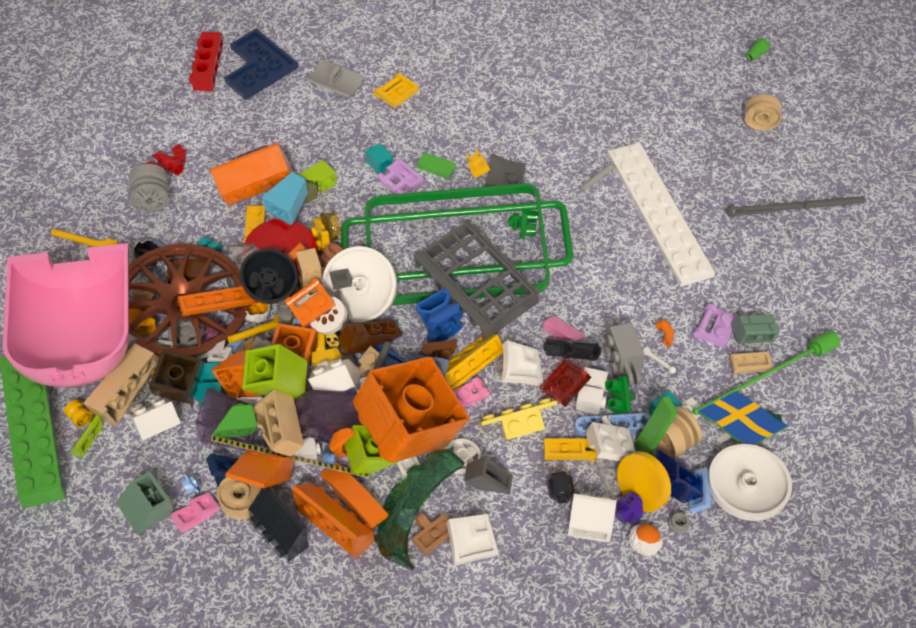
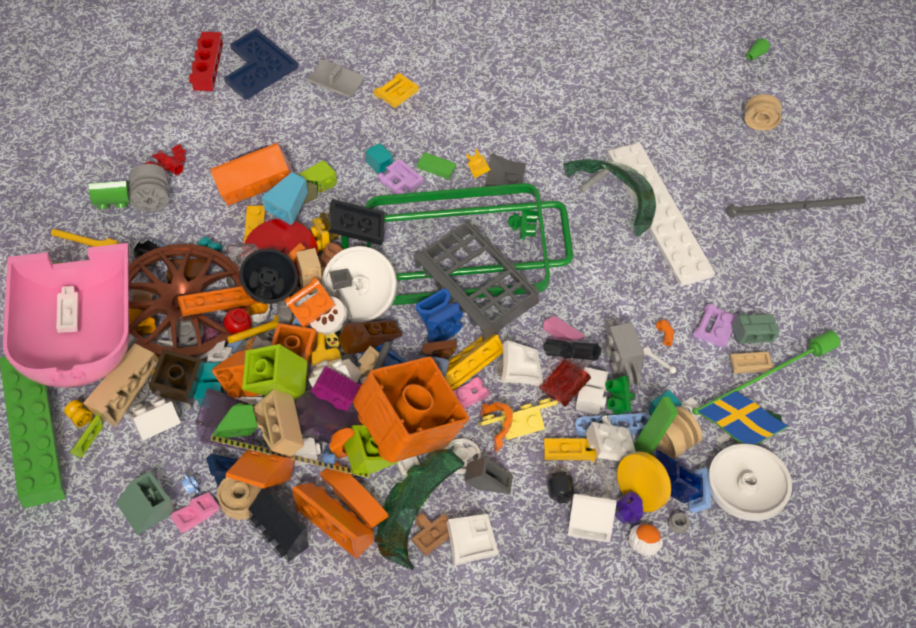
(67, 310): none -> white hinge
(109, 194): none -> bright green brick
(237, 321): none -> red piece
(335, 388): none -> magenta brick
(356, 222): none -> black plate
(486, 409): none -> orange helmet
(631, 178): none -> clear green windscreen

